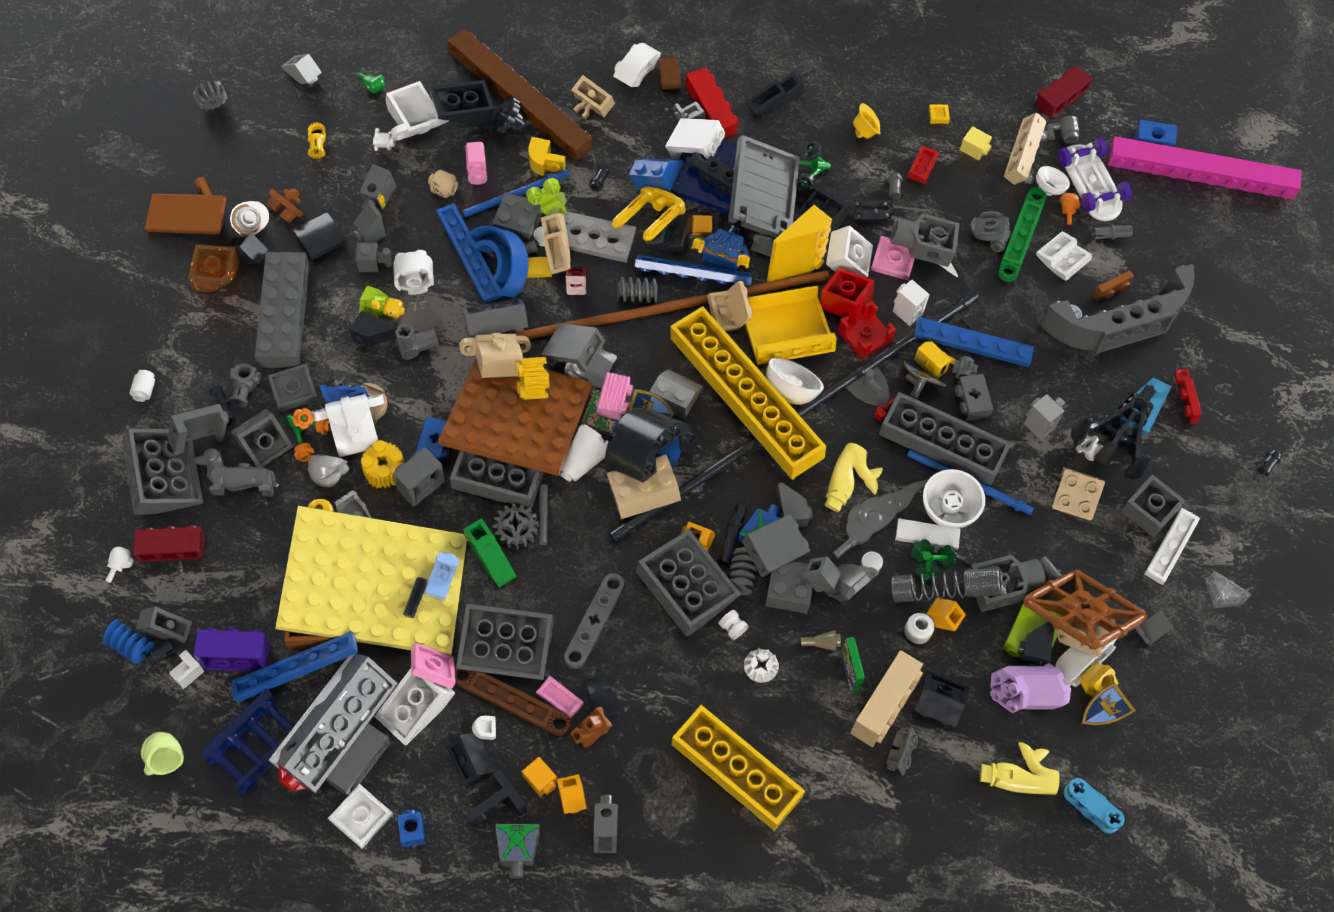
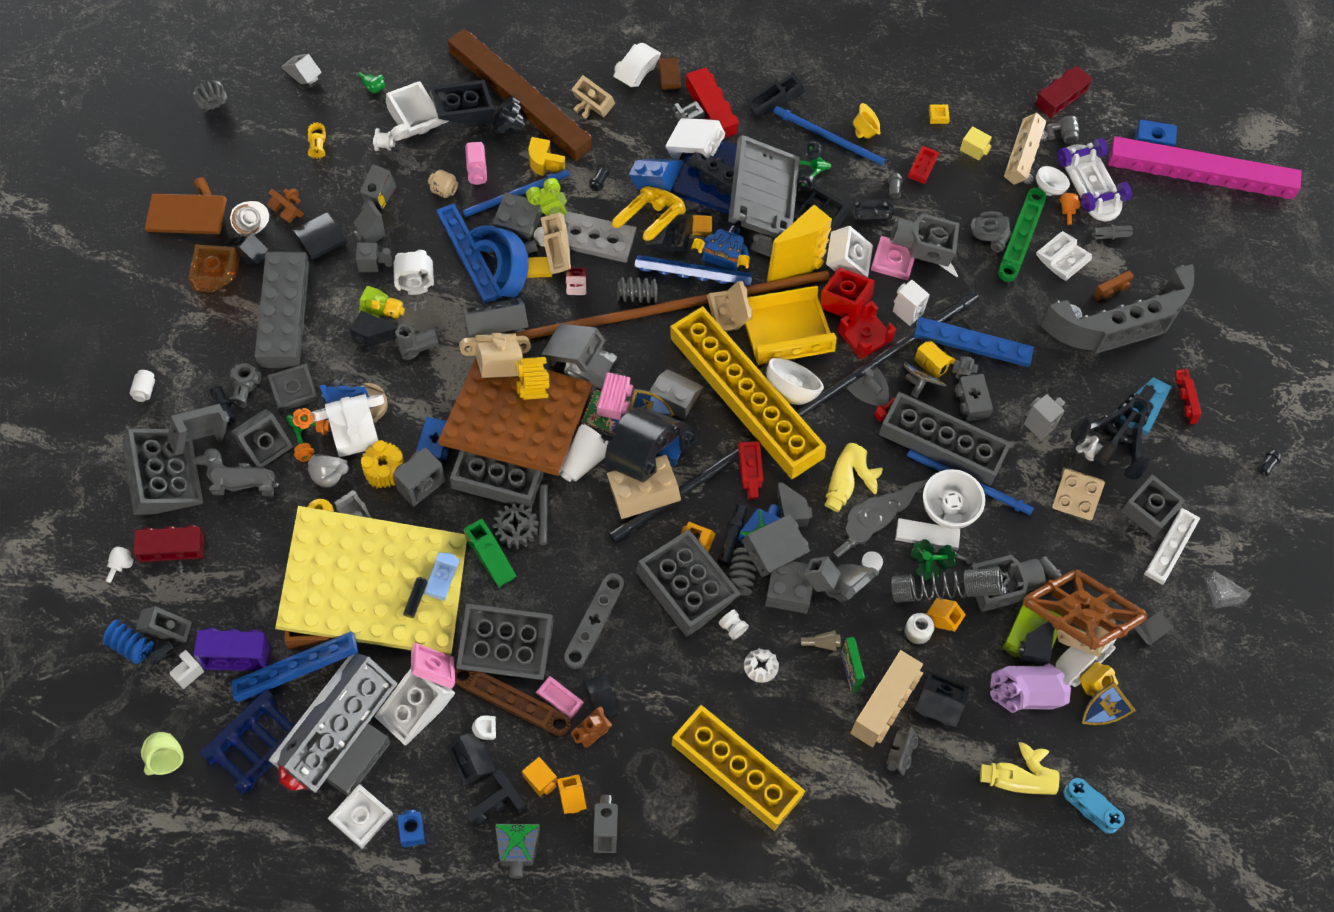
(751, 467): none -> red hinge
(787, 115): none -> blue bar

